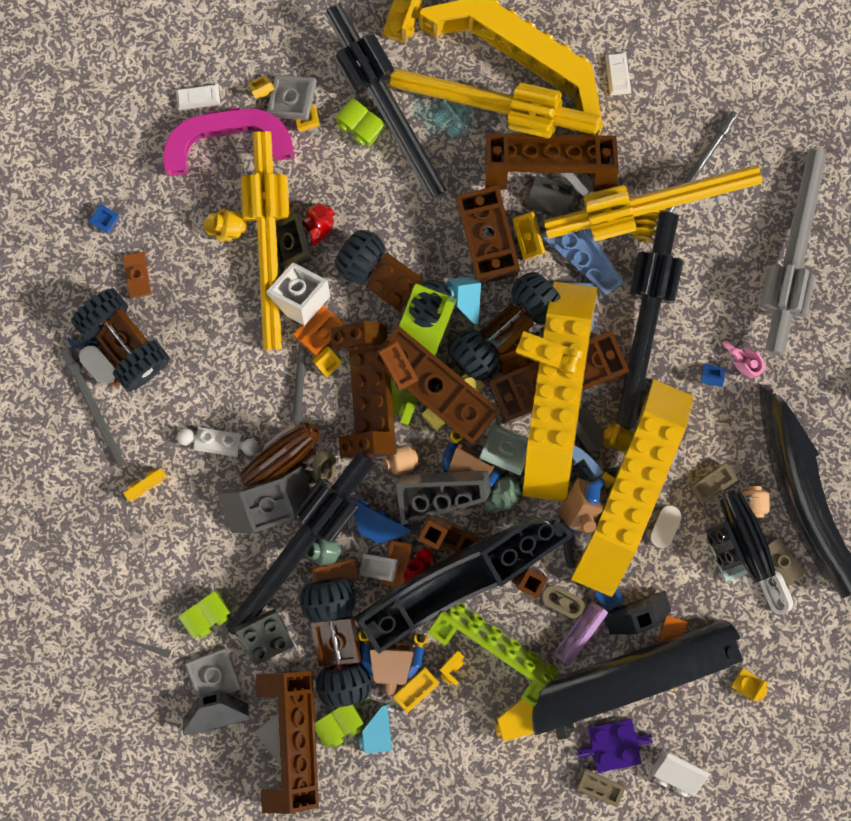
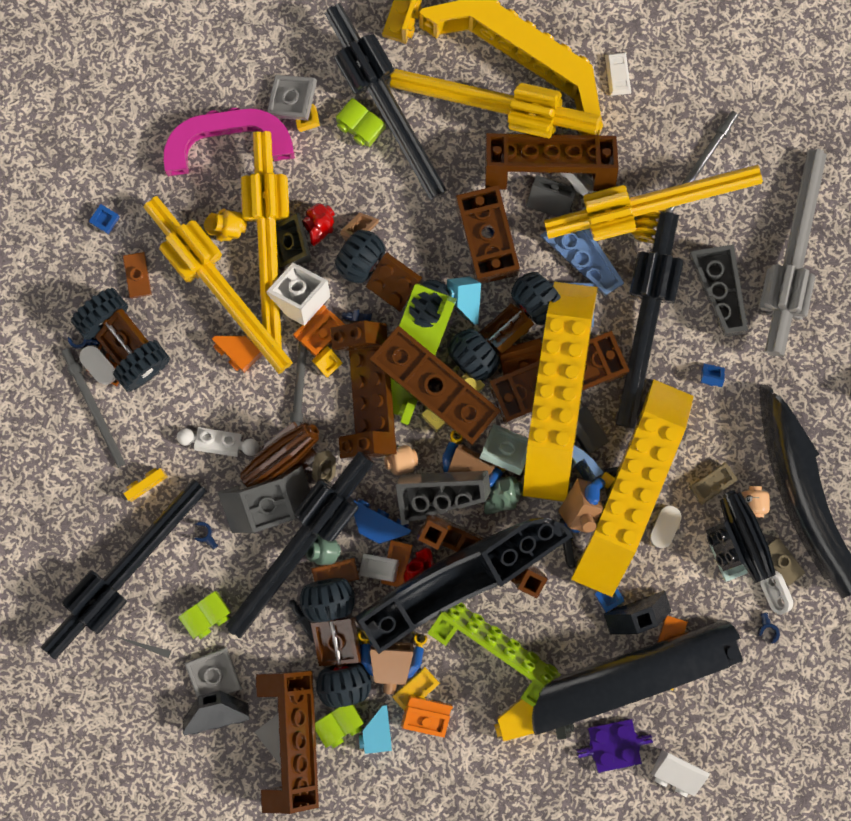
(96, 599): none -> black axle
(195, 257): none -> yellow axle
(198, 97): white tile -> none
(209, 540): none -> dark blue piece
(238, 349): none -> orange slope
(260, 87): yellow plate -> none
(264, 636): pearl dark grey plate -> none
(304, 622): none -> black piece
(355, 316): none -> dark blue piece
(359, 222): none -> medium nougat slope
(398, 366): dark orange plate -> none
(426, 716): none -> orange plate
(446, 112): clear light blue hips -> none
(454, 664): yellow bracket -> none
(529, 236): yellow plate -> none
(548, 352): yellow plate -> none
(563, 601): dark tan plate -> none
(580, 633): lavender tile -> none
(600, 787): dark tan plate -> none
(617, 437): yellow bracket -> none
(721, 284): none -> dark grey wedge
(748, 363): bright pink piece -> none
(750, 685): yellow bracket -> none
(767, 623): none -> dark blue piece

